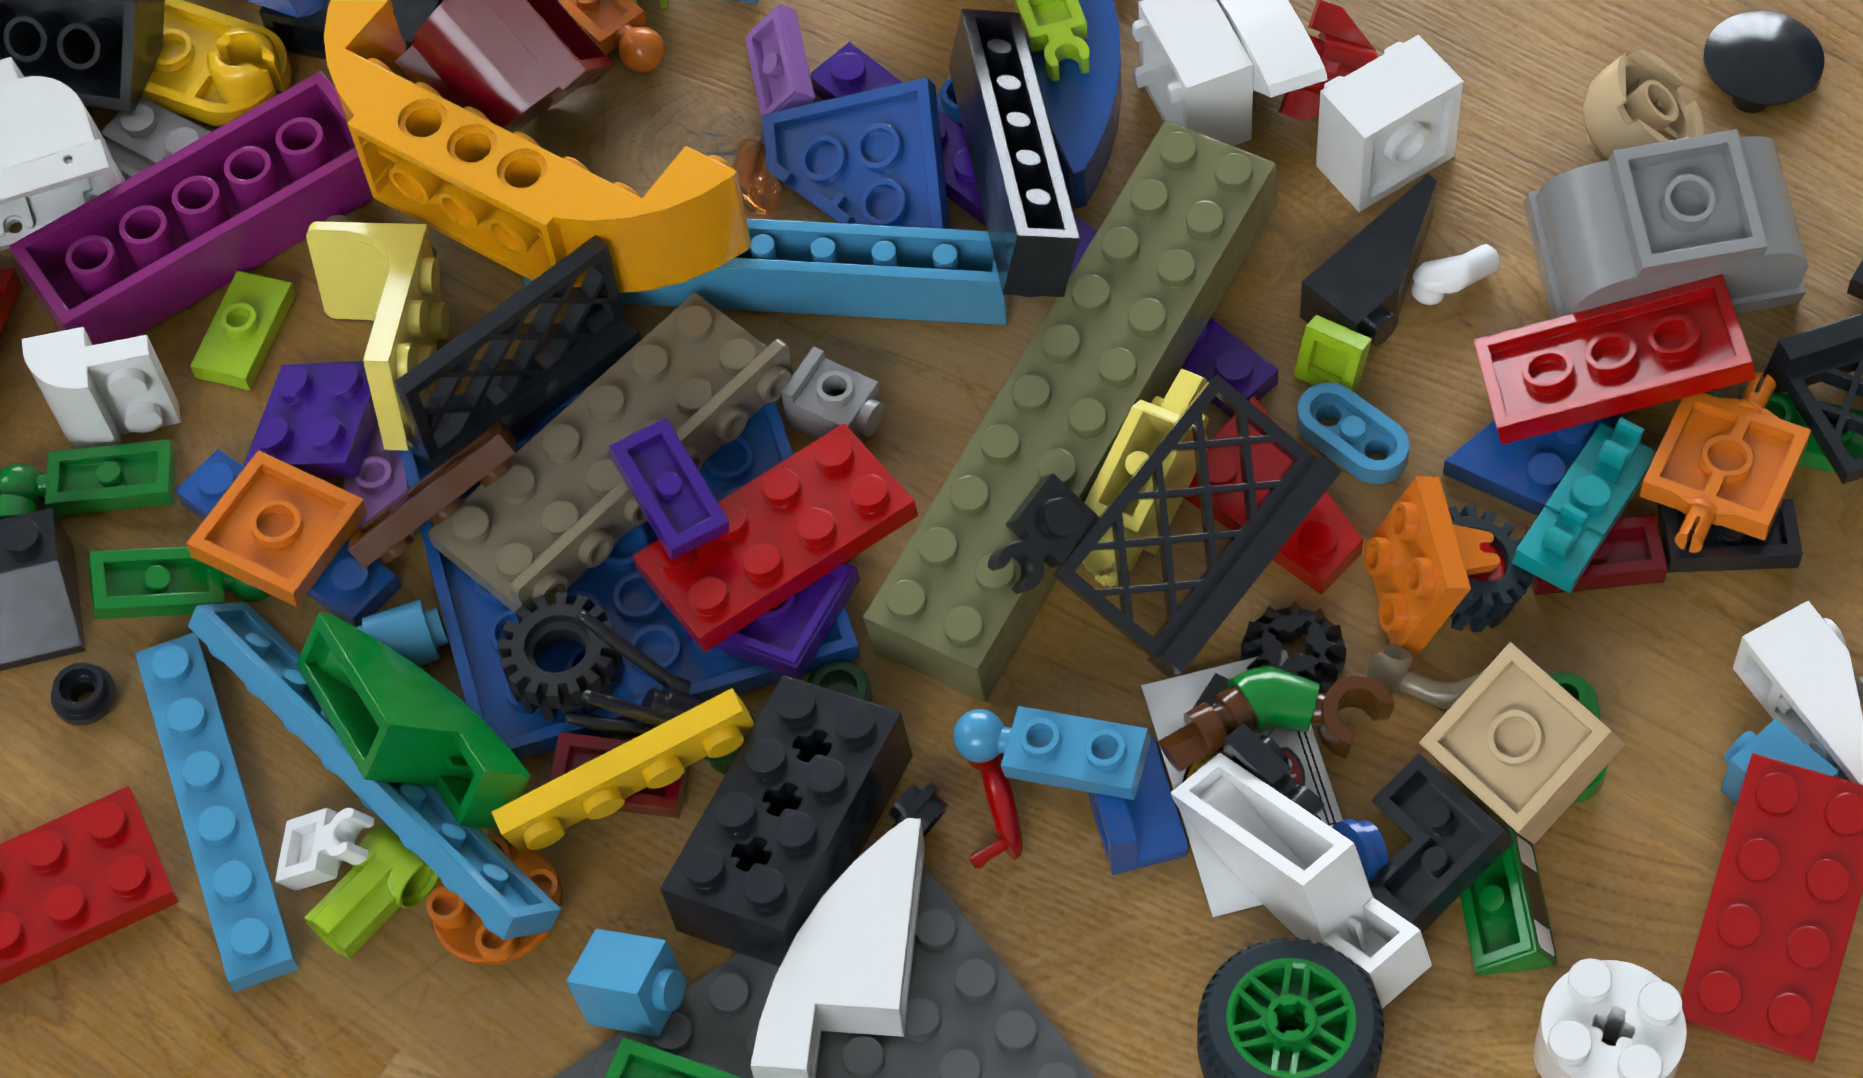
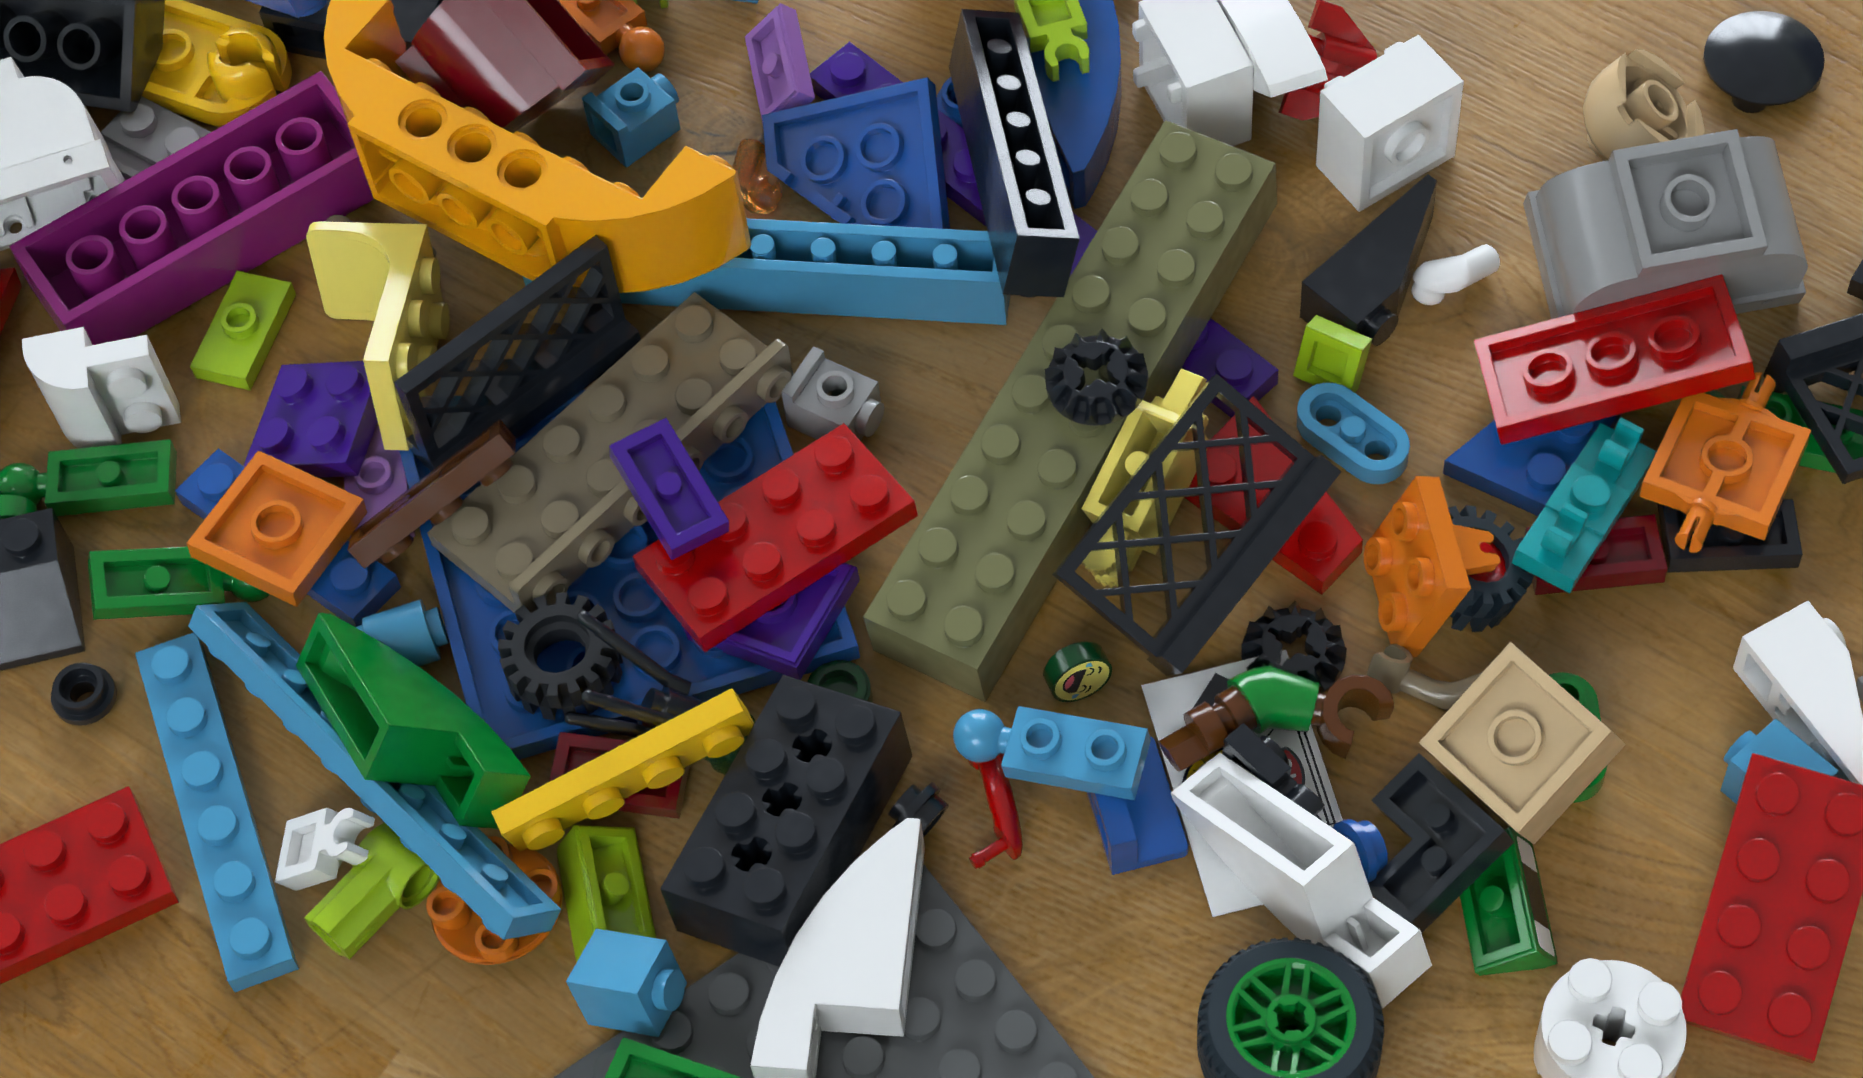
(603, 883): none -> lime slope
(633, 115): none -> dark azure brick
(1047, 529): black plate -> none
(1077, 671): none -> tile
(1100, 401): none -> black gear

